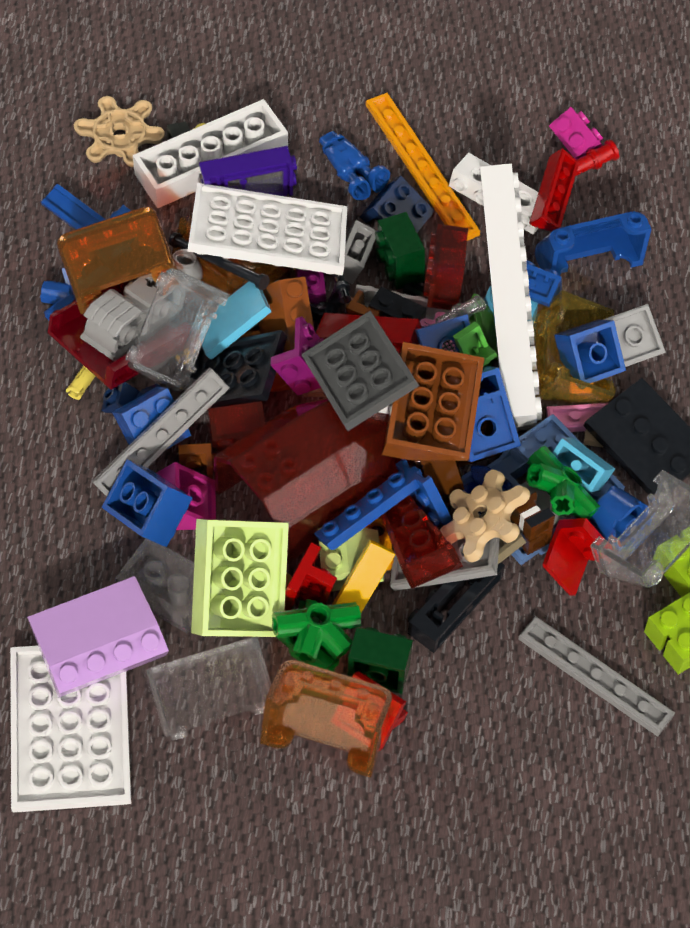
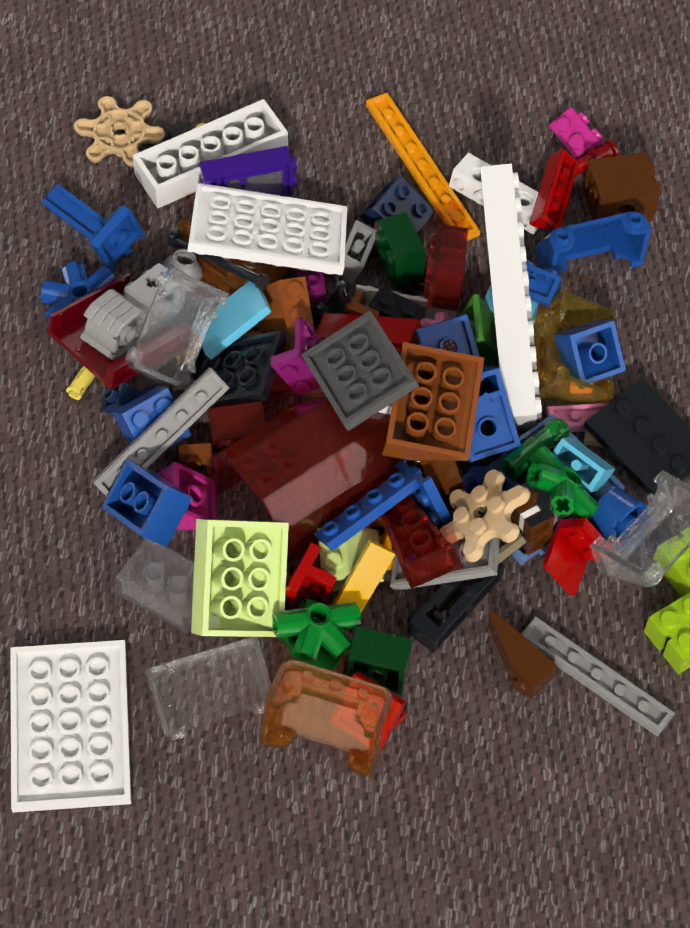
(97, 636): lavender slope -> none
(114, 253): clear orange windscreen -> none
(348, 161): blue piece -> none
(469, 307): clear pin -> none
(472, 342): bright green bracket -> none
(516, 462): none -> green piece
(524, 663): none -> reddish brown slope
(622, 186): none -> reddish brown brick
(637, 335): light grey tile -> none

